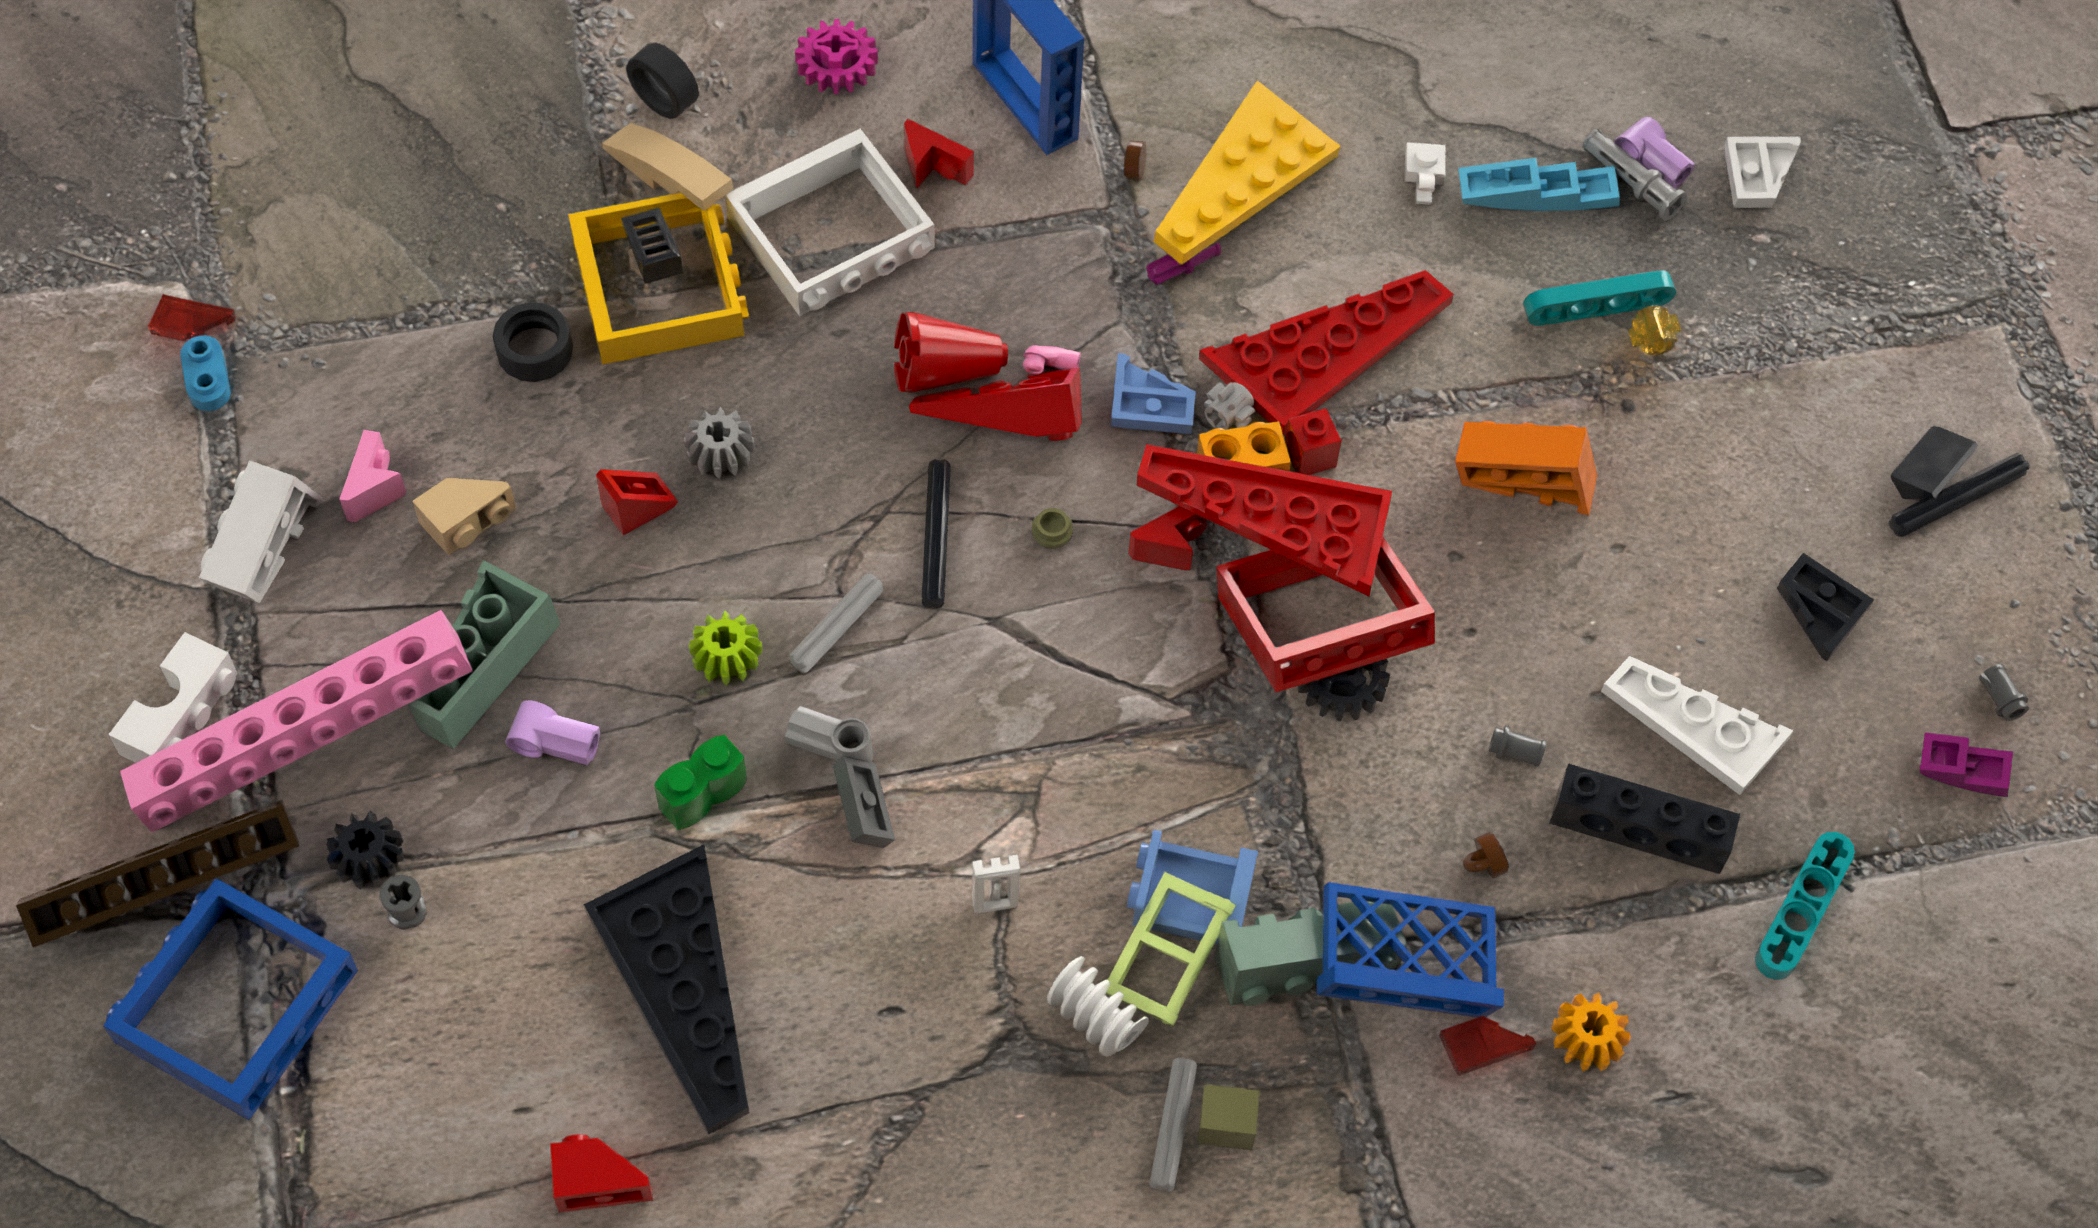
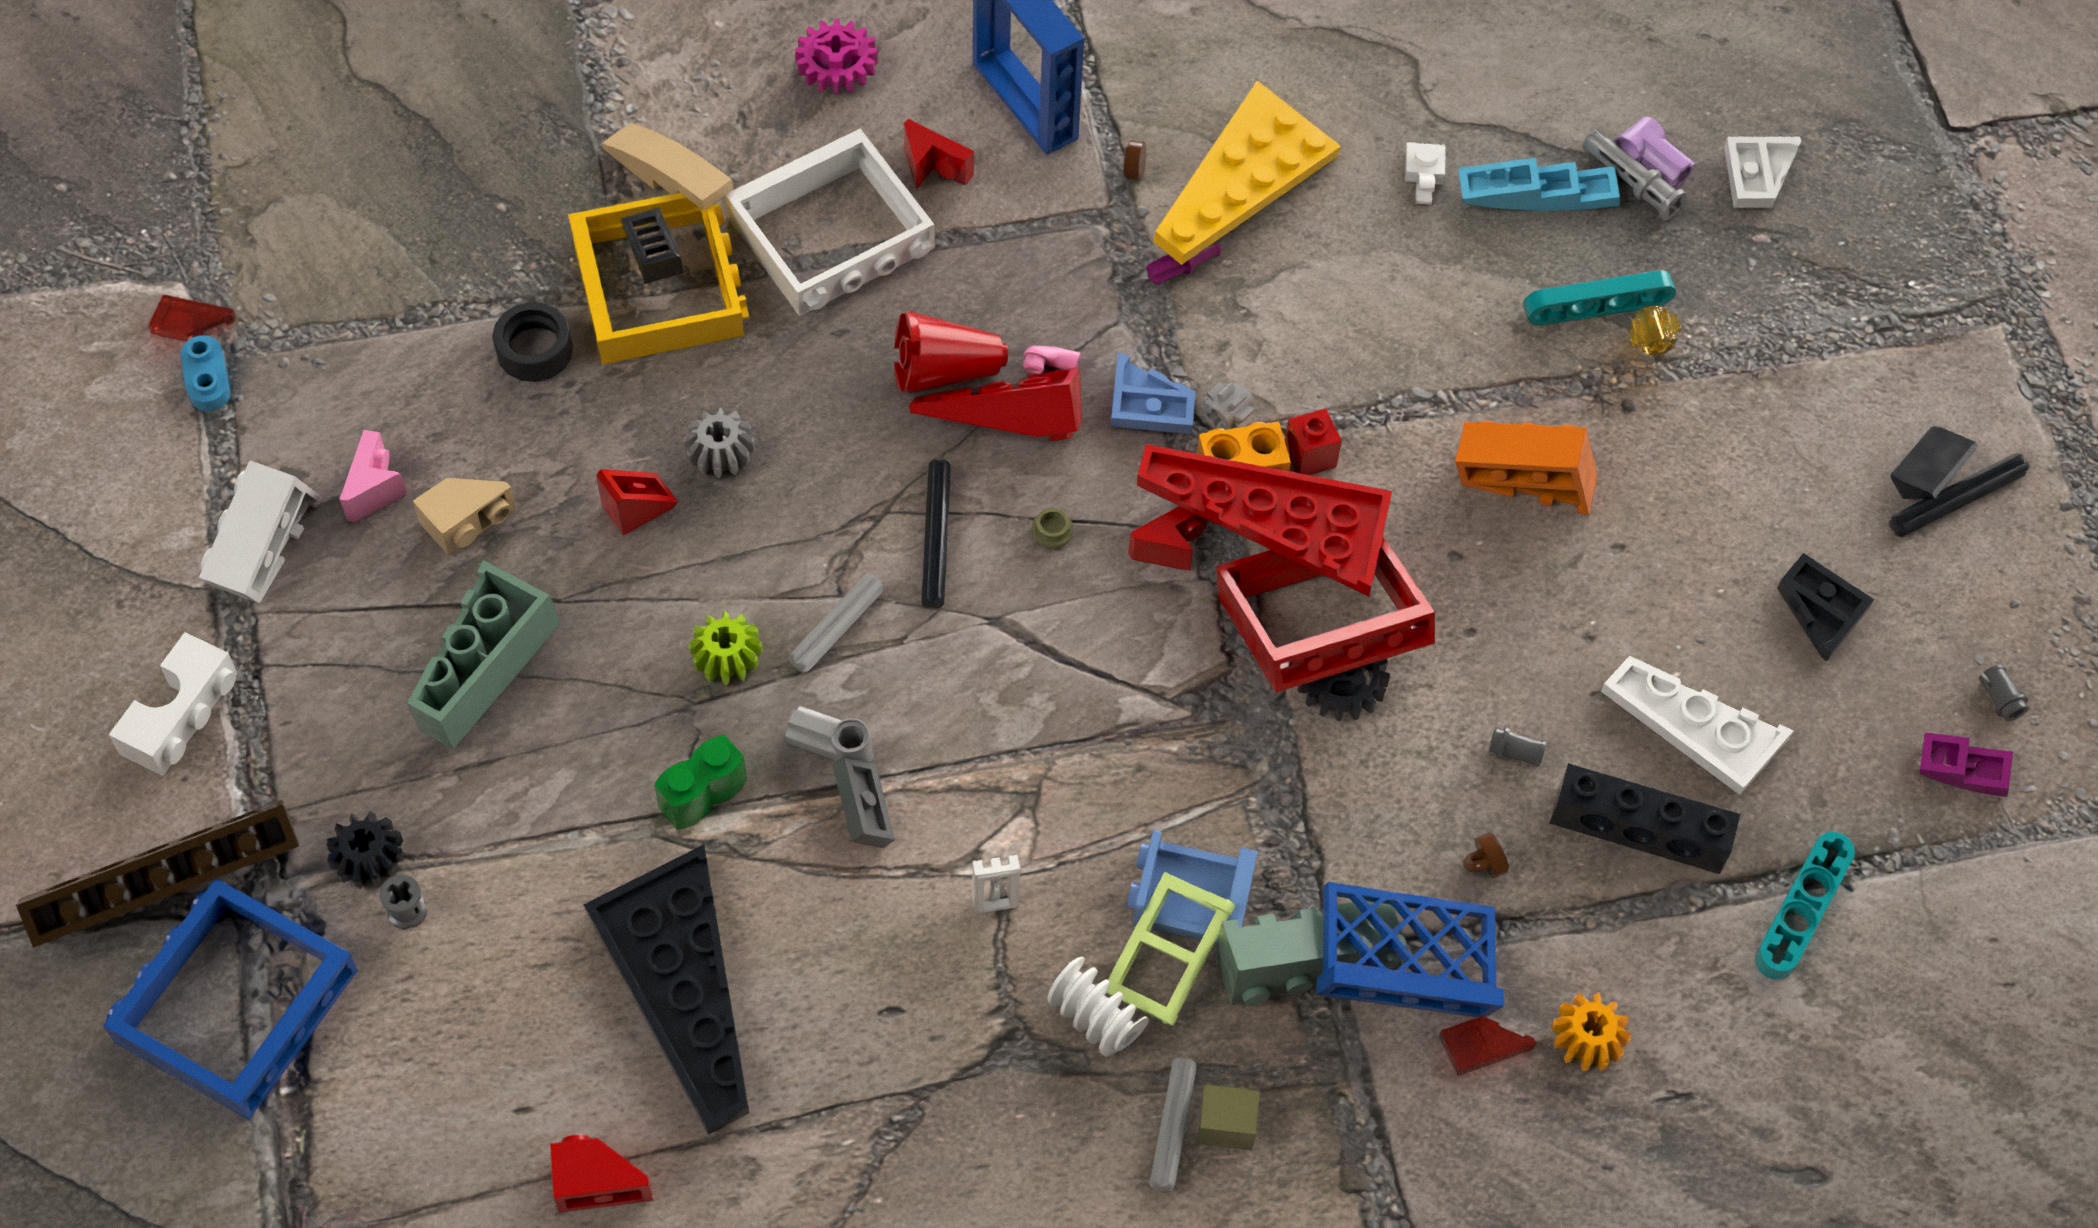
(295, 721): bright pink brick -> none
(540, 731): lavender piece -> none
(662, 80): black tyre -> none
(1323, 350): red wing -> none

